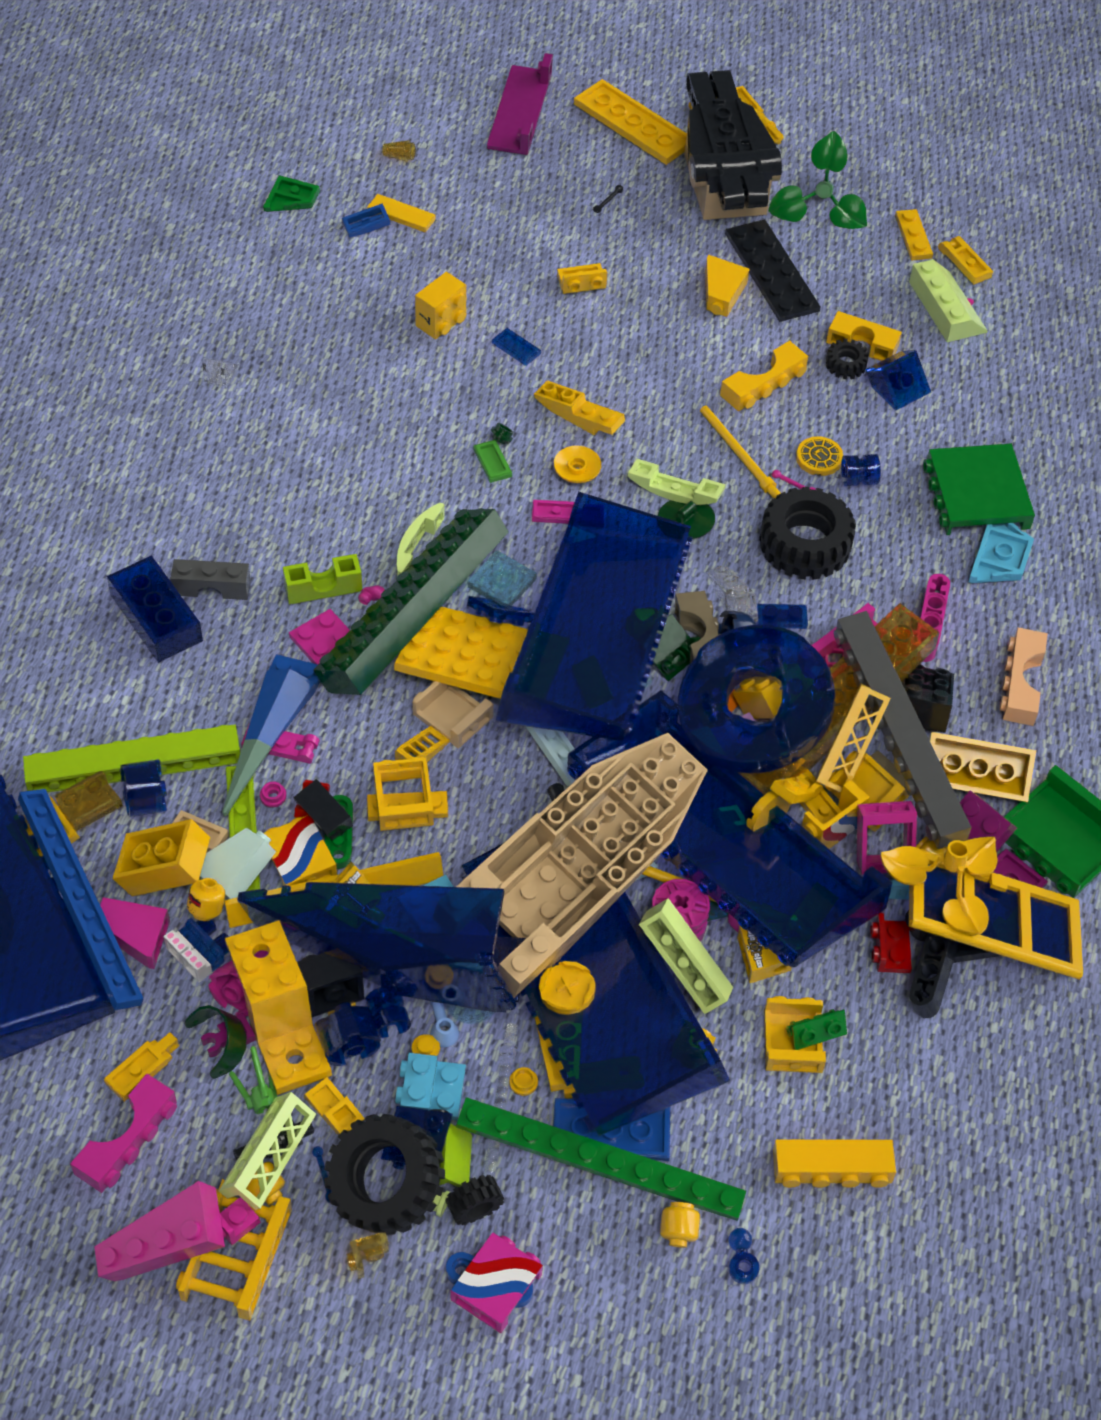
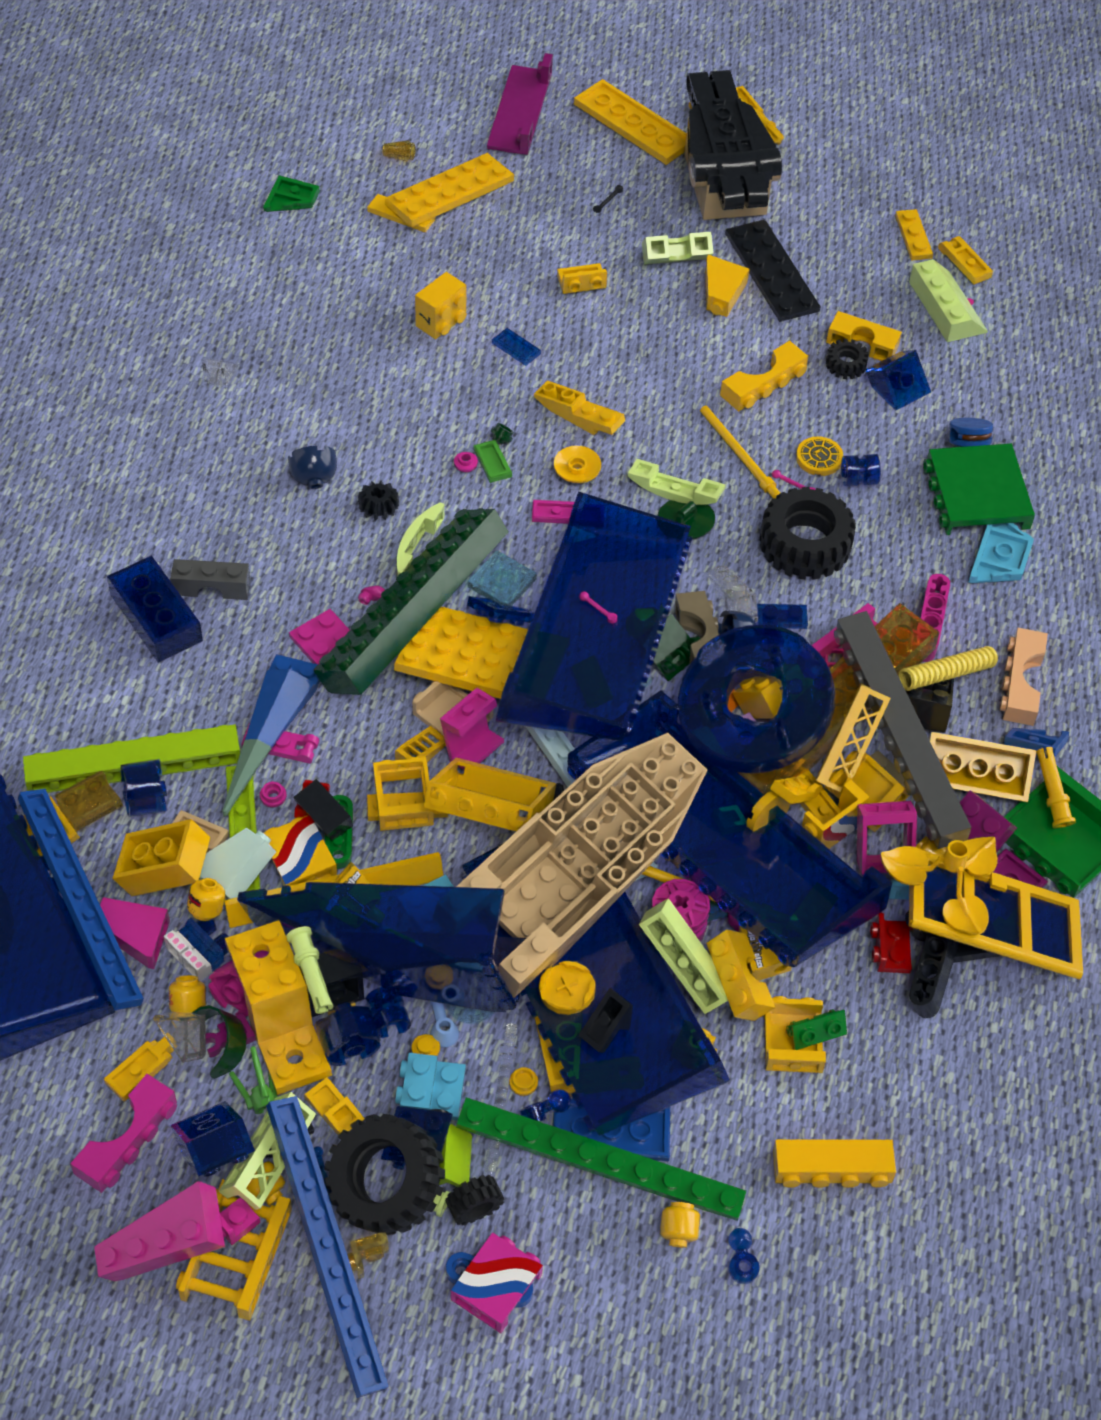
(185, 1033): none -> clear slope
(186, 994): none -> yellow head
(213, 1139): none -> clear blue brick
(306, 957): none -> yellowish green pin
(313, 466): none -> dark blue cylinder
(327, 1247): none -> blue plate
(340, 579): lime arch -> none
(368, 223): blue tile -> none
(378, 500): none -> black gear
(446, 797): none -> yellow window
(449, 189): none -> yellow plate
(465, 466): none -> dark pink plate
(467, 728): none -> dark pink panel
(558, 1101): none -> clear blue plate
(608, 1018): none -> black slope
(611, 617): none -> dark pink hinge
(688, 248): none -> yellowish green arch
(745, 994): none -> yellow arch
(831, 155): green plant -> none
(948, 668): none -> light yellow piece
(970, 432): none -> blue head
(1036, 739): none -> blue wing
(1057, 799): none -> yellow pin

